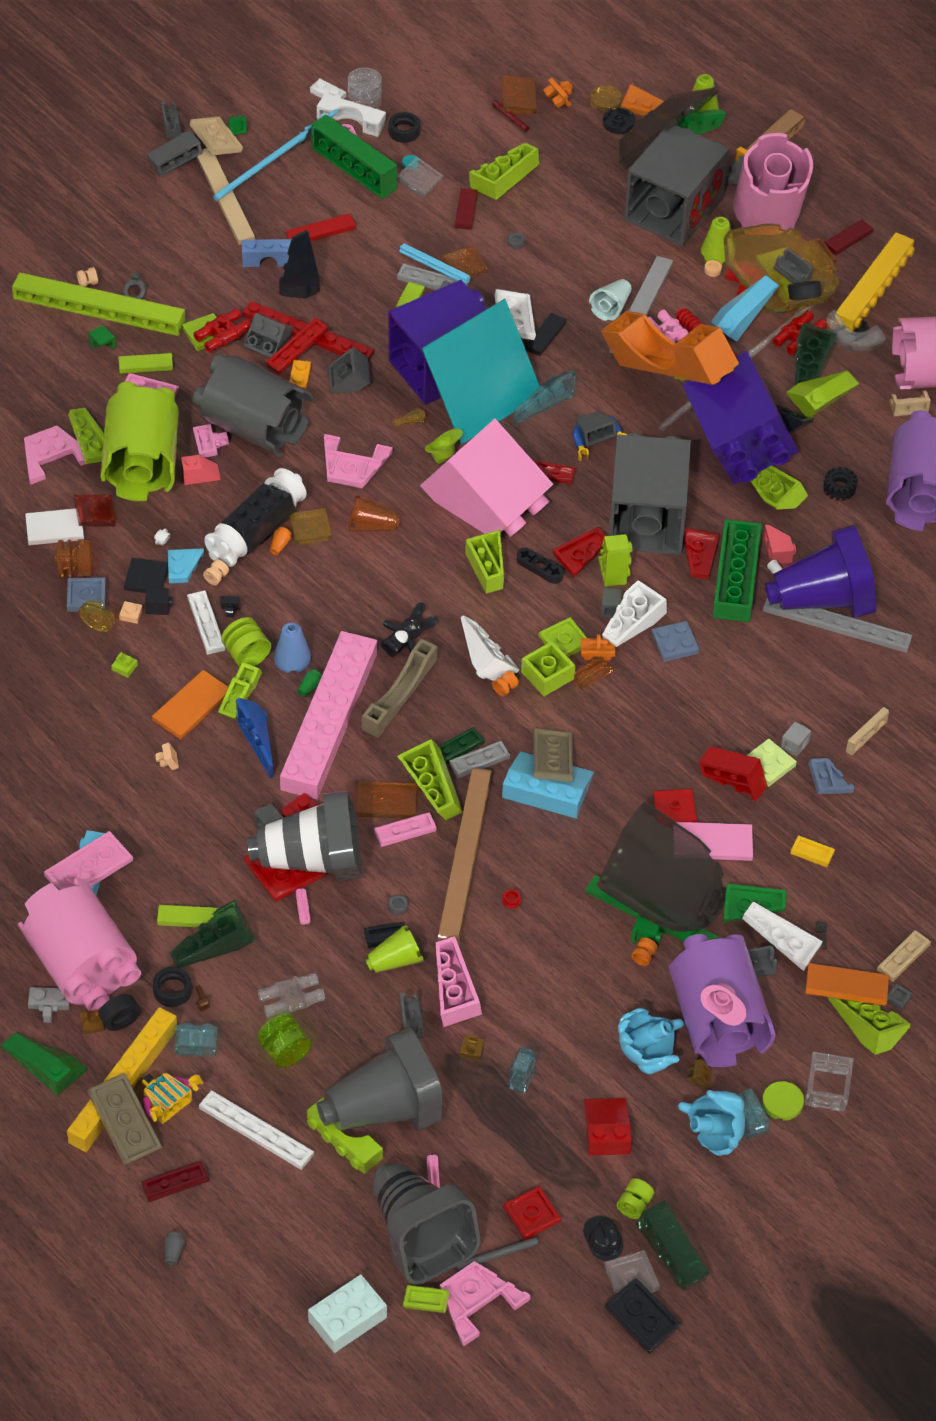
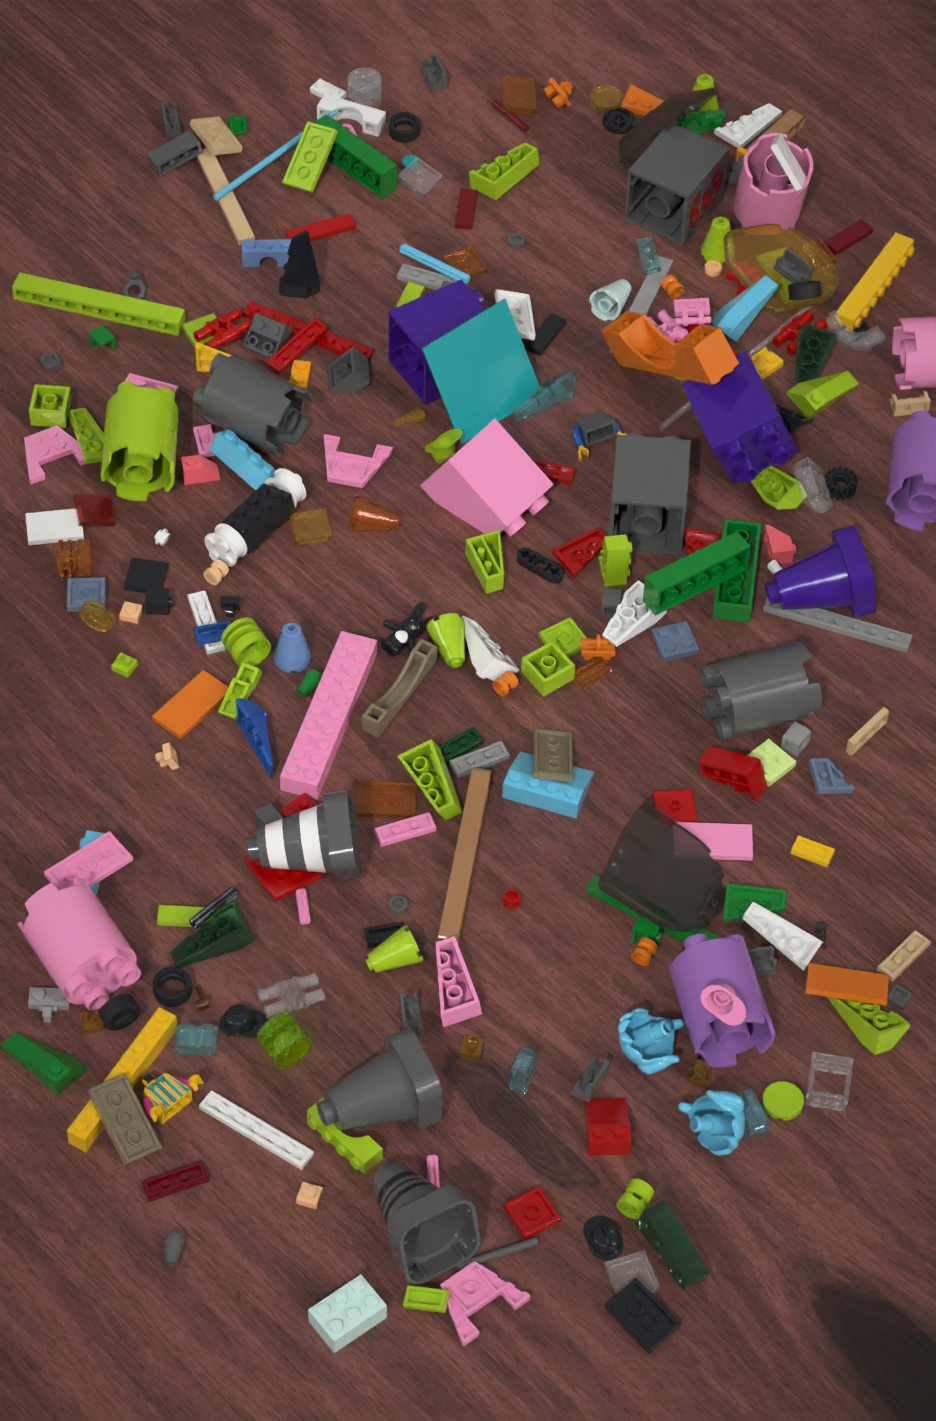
(50, 362): none -> dark grey tile
(50, 406): none -> lime brick
(87, 277): light nougat wheel -> none
(145, 363): lime tile -> none
(182, 564): medium azure wing -> none
(205, 355): none -> yellow wing
(206, 913): none -> black axle
(212, 636): none -> blue tile
(241, 459): none -> medium azure brick
(242, 1021): none -> black piece
(280, 540): orange cone -> none
(309, 1195): none -> light nougat plate
(310, 157): none -> lime tile
(434, 73): none -> dark grey hinge
(449, 638): none -> lime cone
(591, 1080): none -> dark grey hinge
(648, 255): none -> clear light blue tile
(672, 286): none -> orange wheel
(692, 307): none -> bright pink plate
(696, 573): none -> green brick
(749, 126): none -> white wing
(759, 690): none -> dark grey brick
(767, 362): none -> yellow plate
(788, 162): none -> white tile
(812, 485): none -> clear window

